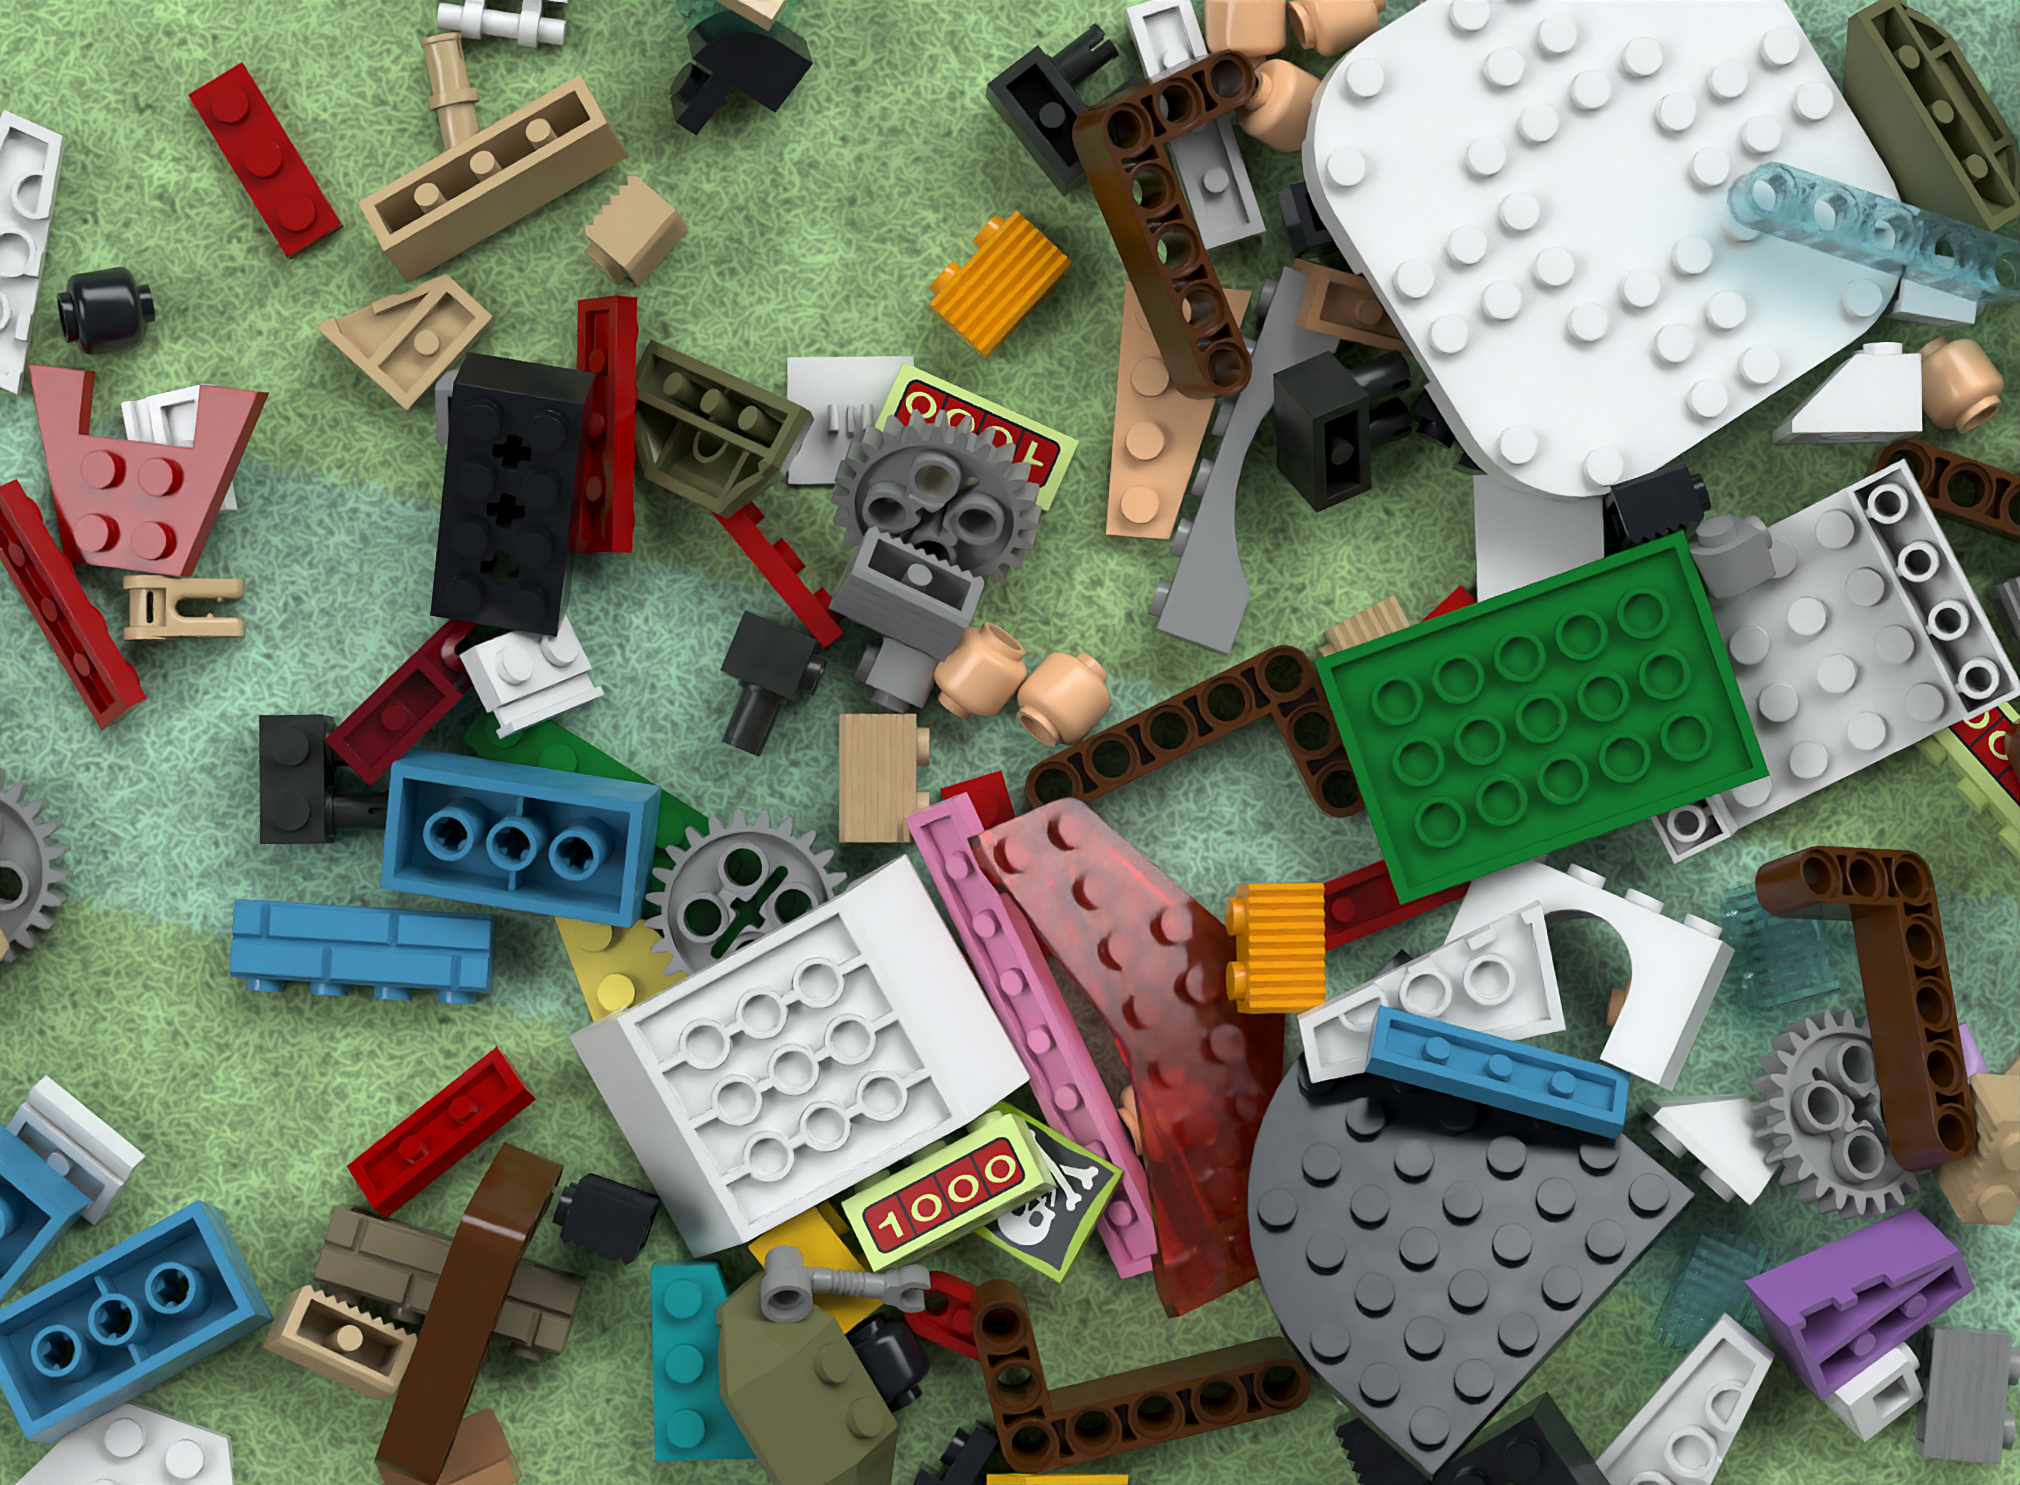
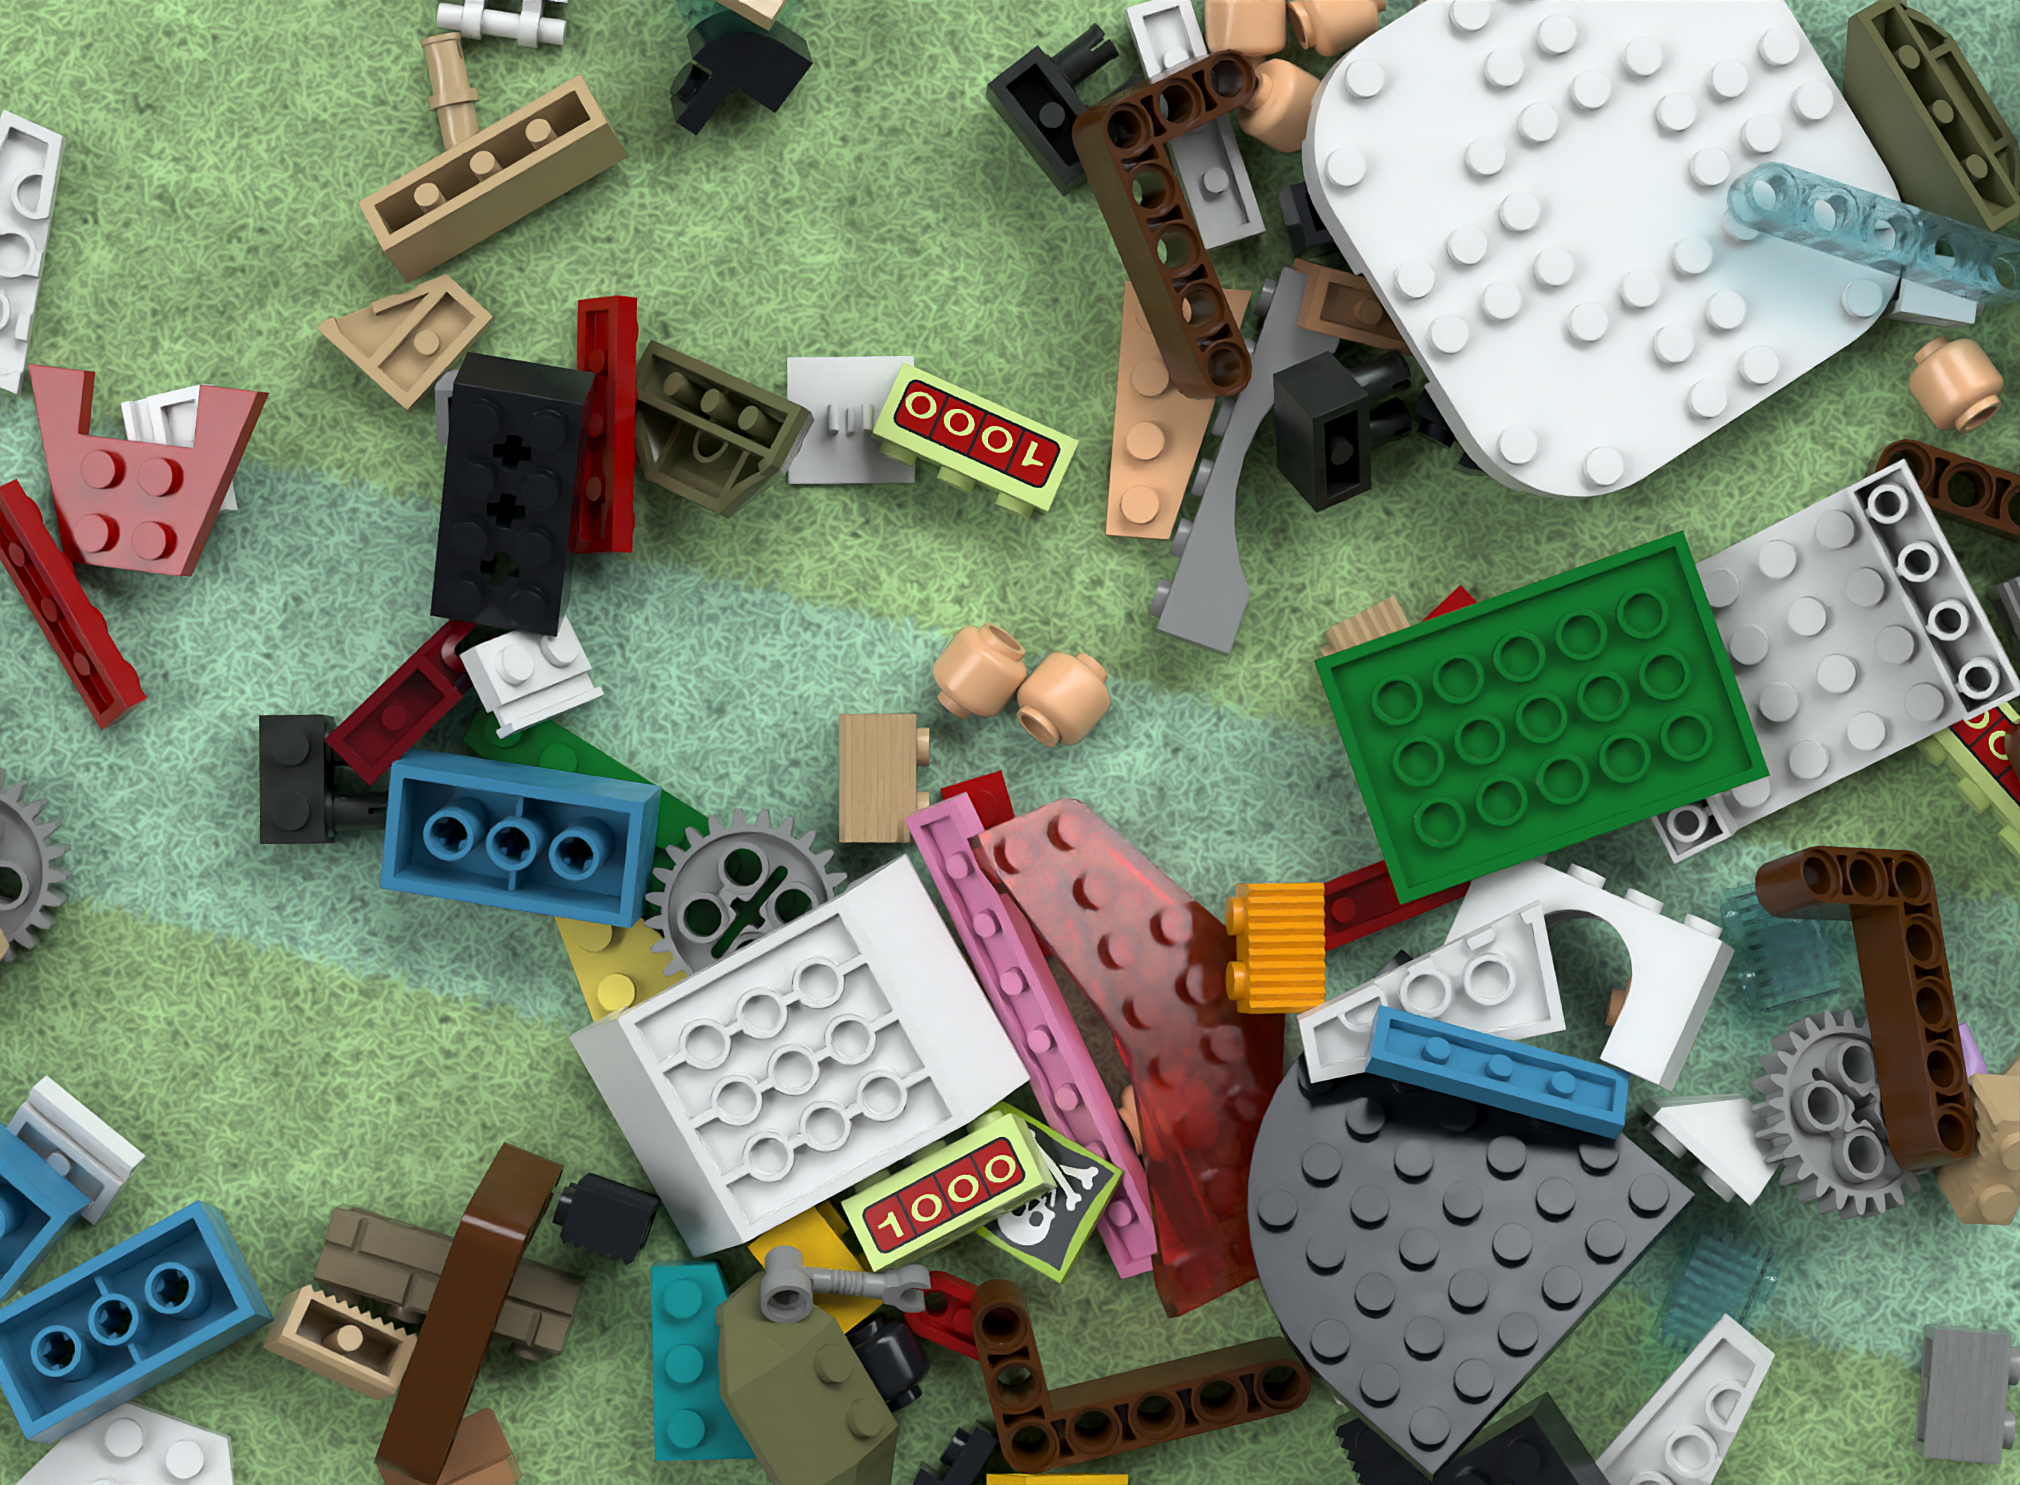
(105, 310): black head -> none
(167, 596): tan piece -> none
(265, 160): red plate -> none
(363, 947): dark azure brick -> none
(441, 1132): red plate -> none
(633, 233): tan brick -> none
(772, 669): pearl dark grey brick -> none
(780, 568): red plate -> none
(898, 674): light grey plate -> none
(901, 468): light grey gear -> none
(907, 594): light grey brick -> none
(999, 283): light orange brick -> none
(1203, 729): reddish brown beam -> none
(1530, 536): white piece -> none
(1655, 506): black brick -> none
(1731, 555): light grey plate -> none
(1858, 1298): medium lavender wedge -> none
(1860, 401): white slope -> none
(1878, 1393): white brick -> none

